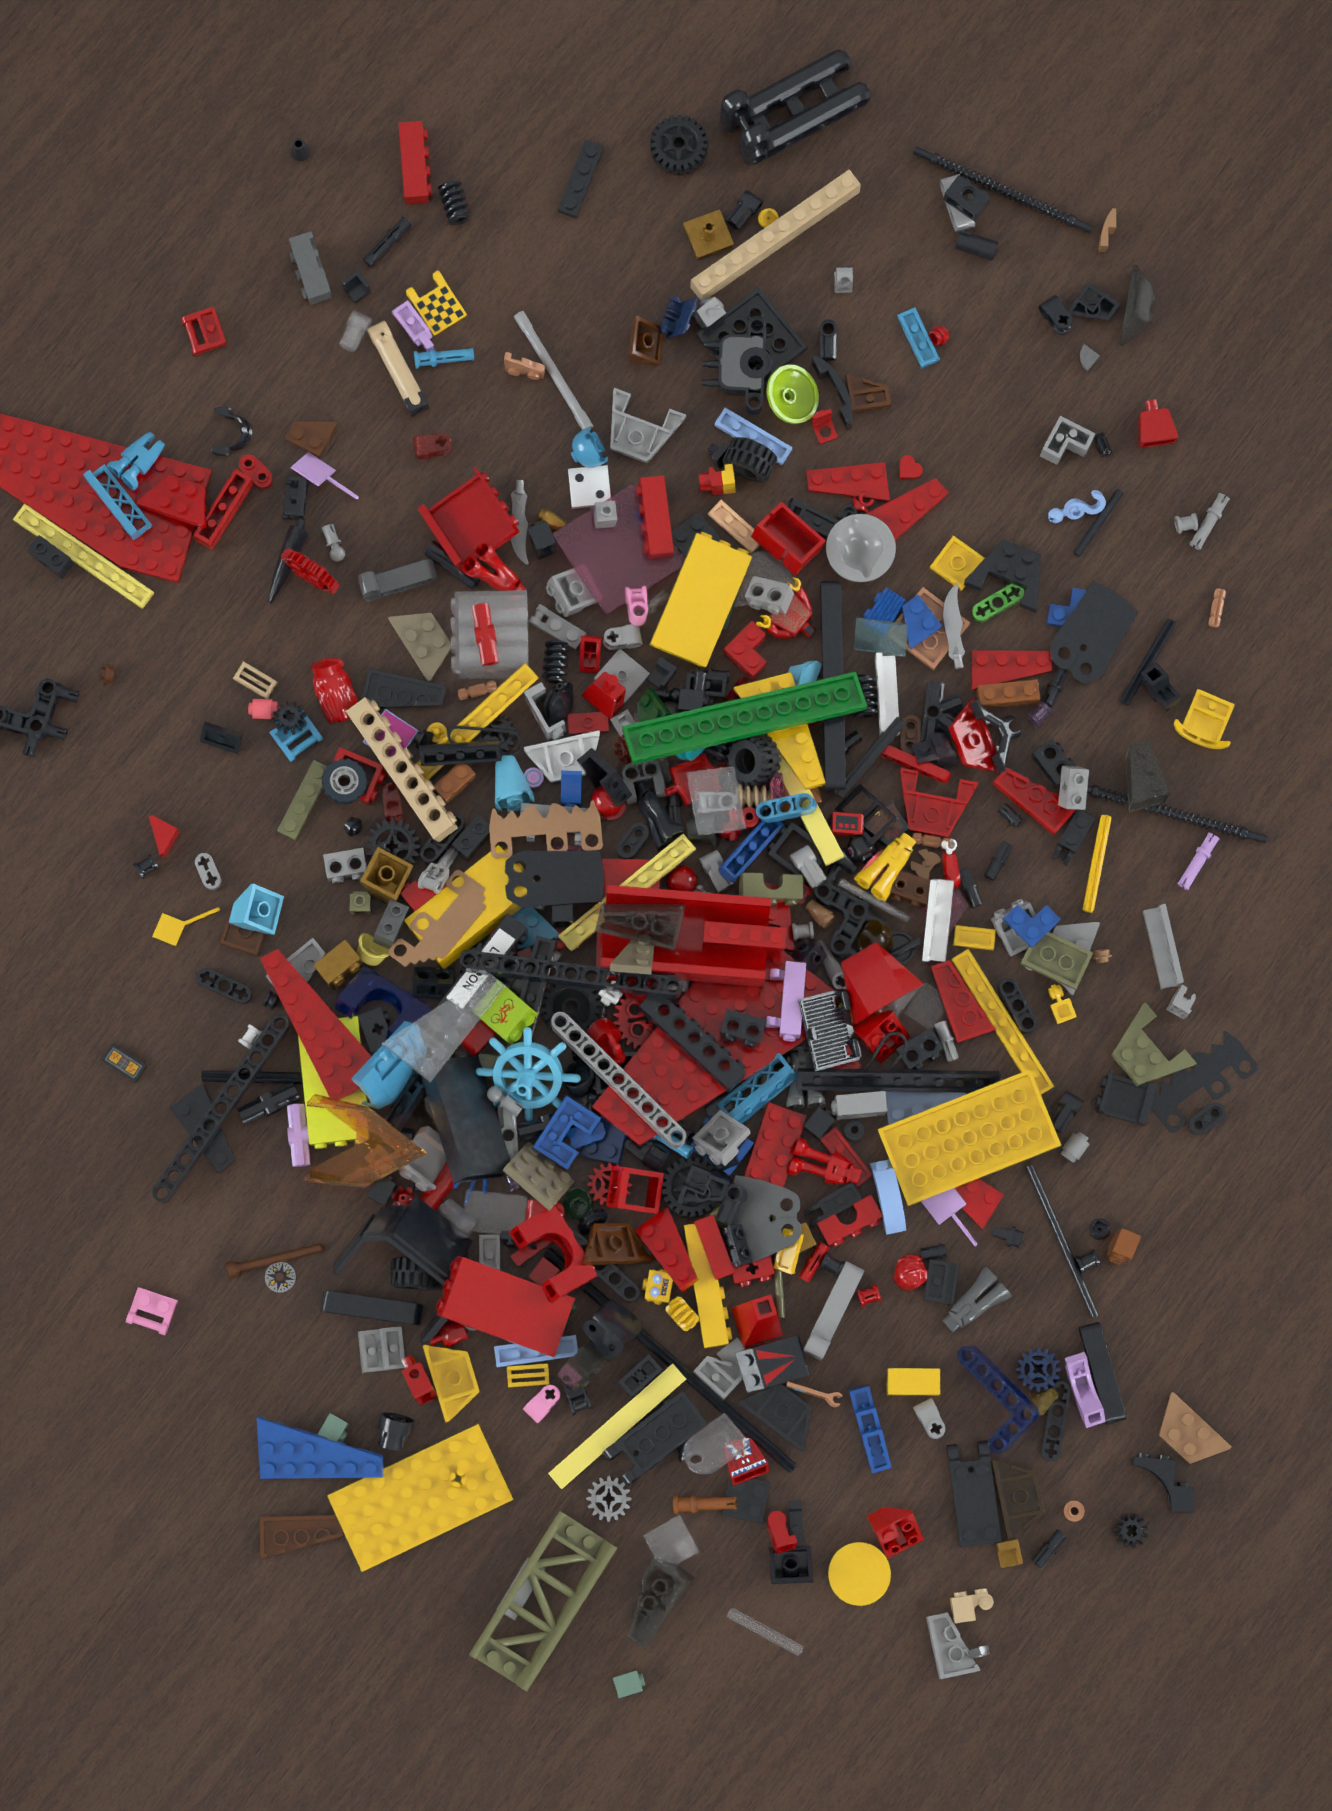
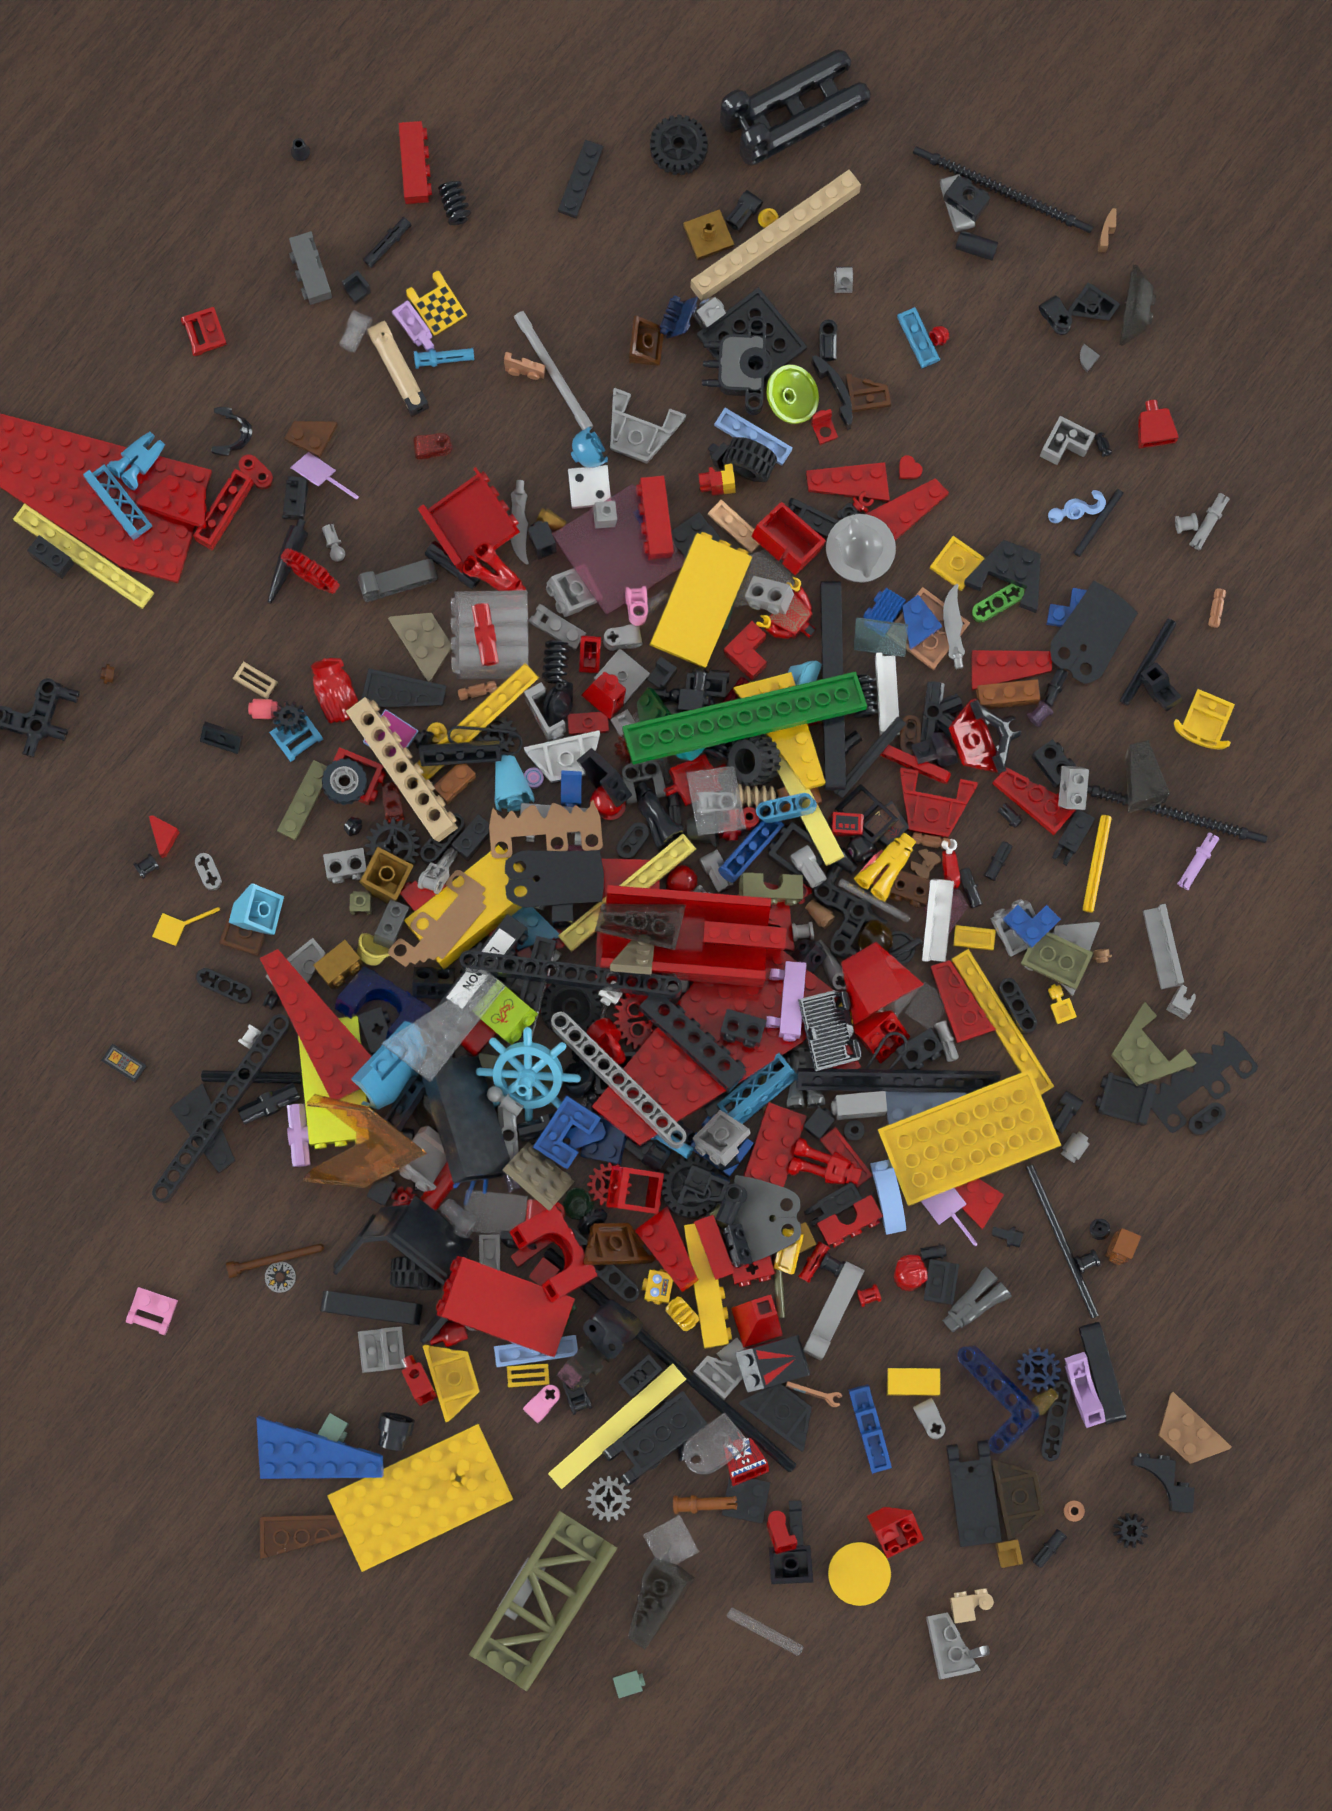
(777, 786): clear pink tile -> none

